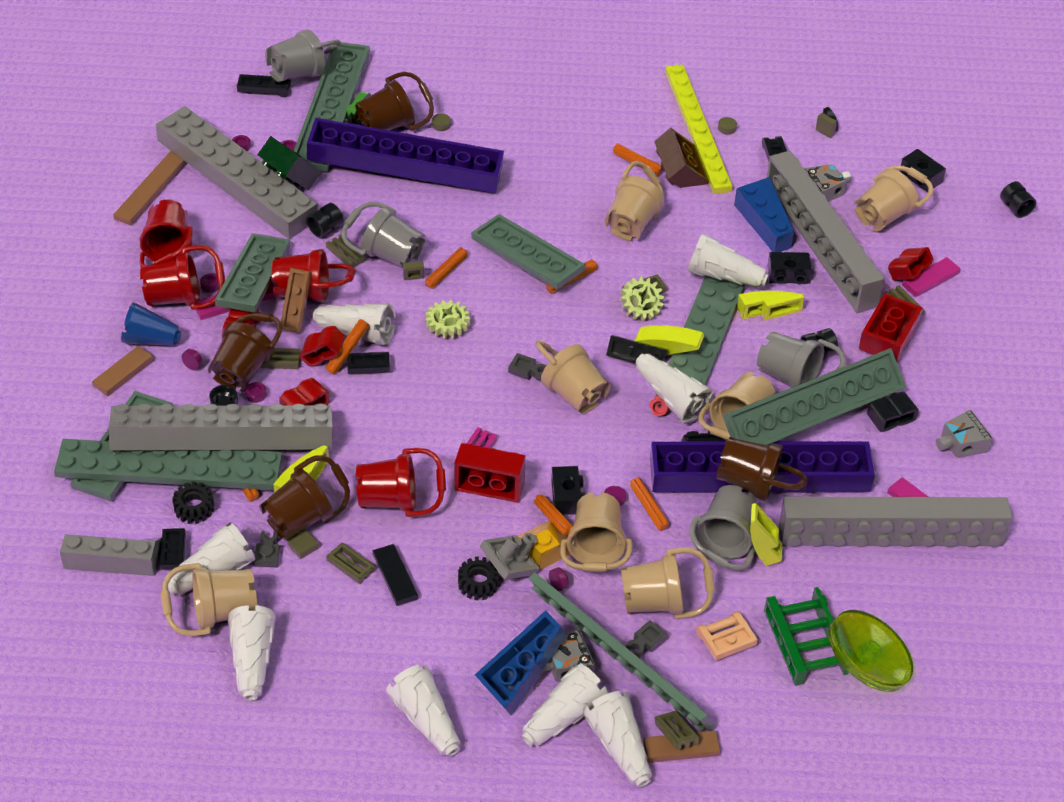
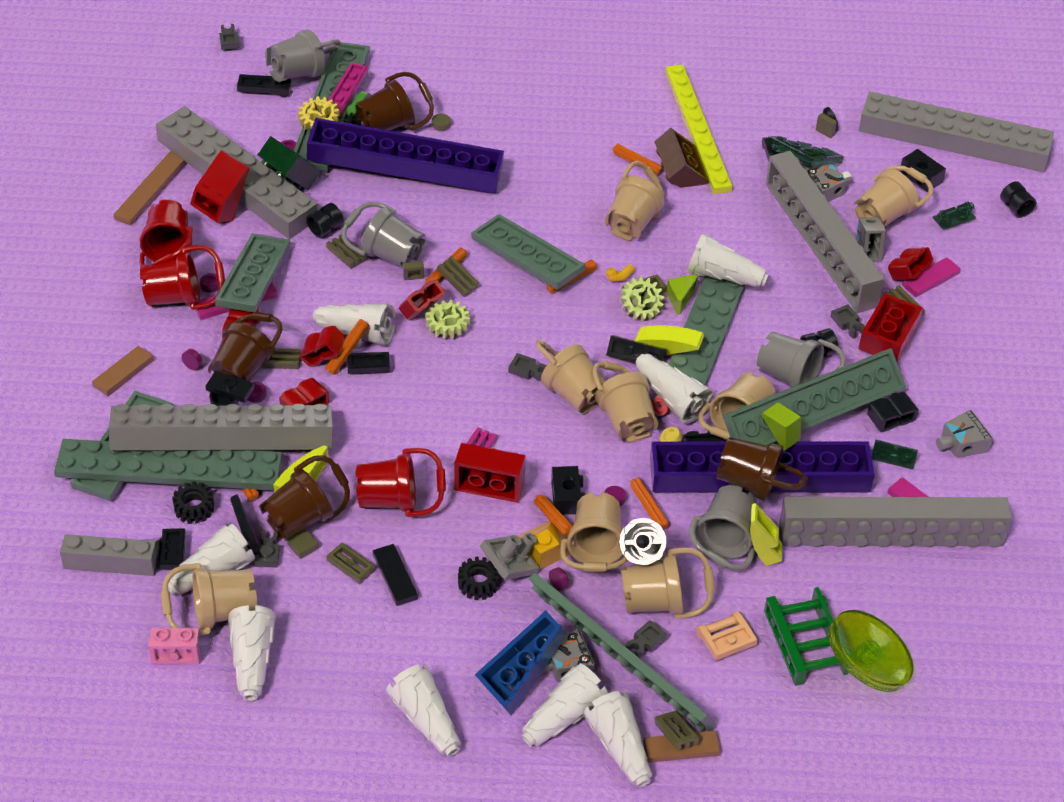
(148, 328): blue cone -> none
(174, 646): none -> bright pink bracket
(220, 188): none -> red slope
(229, 38): none -> dark grey plate
(229, 386): none -> black plate
(243, 141): magenta tile -> none
(244, 524): none -> black tile
(295, 300): medium nougat tile -> none
(315, 262): red piece -> none
(317, 109): none -> light yellow gear
(348, 86): none -> dark pink tile
(421, 299): none -> red brick
(460, 275): none -> olive tile
(613, 275): none -> yellow arm
(625, 401): none -> tan piece
(643, 541): none -> white cone
(671, 434): none -> light yellow tile
(681, 290): none -> lime slope
(727, 125): olive tile -> none
(765, 213): blue wedge -> none
(769, 304): neon yellow slope -> none
(783, 424): none -> lime slope
(789, 267): black brick -> none
(803, 151): none -> plate
(847, 318): none -> dark grey plate
(872, 232): none -> light grey torso
(894, 454): none -> clear green hinge
(955, 216): none -> clear green hinge
(956, 131): none -> light grey brick

